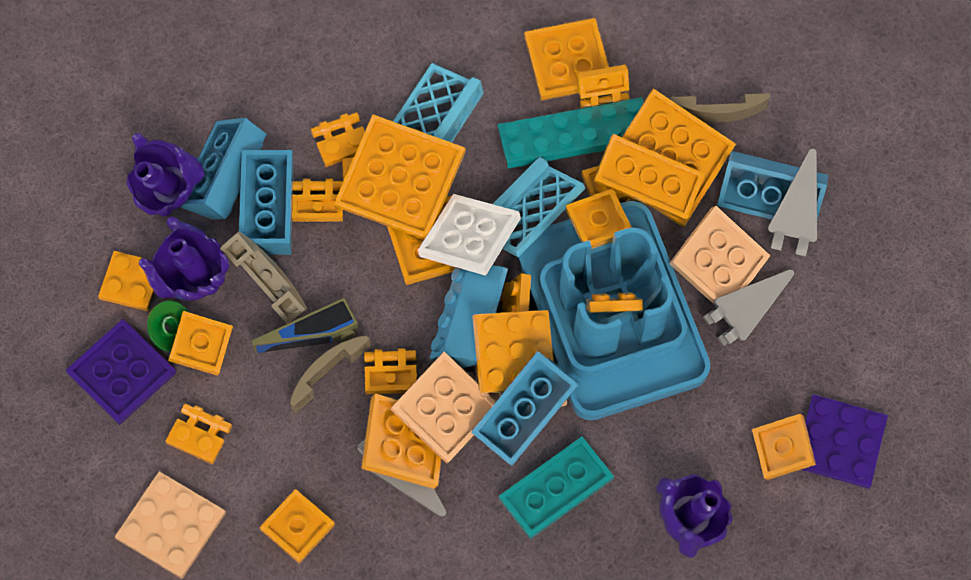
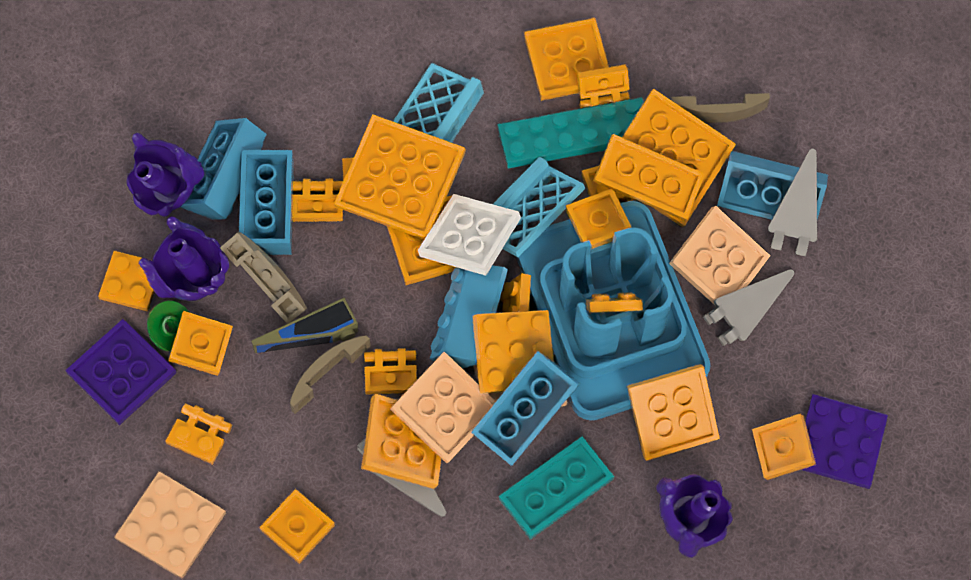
(342, 145): light orange plate -> none
(673, 412): none -> light orange plate

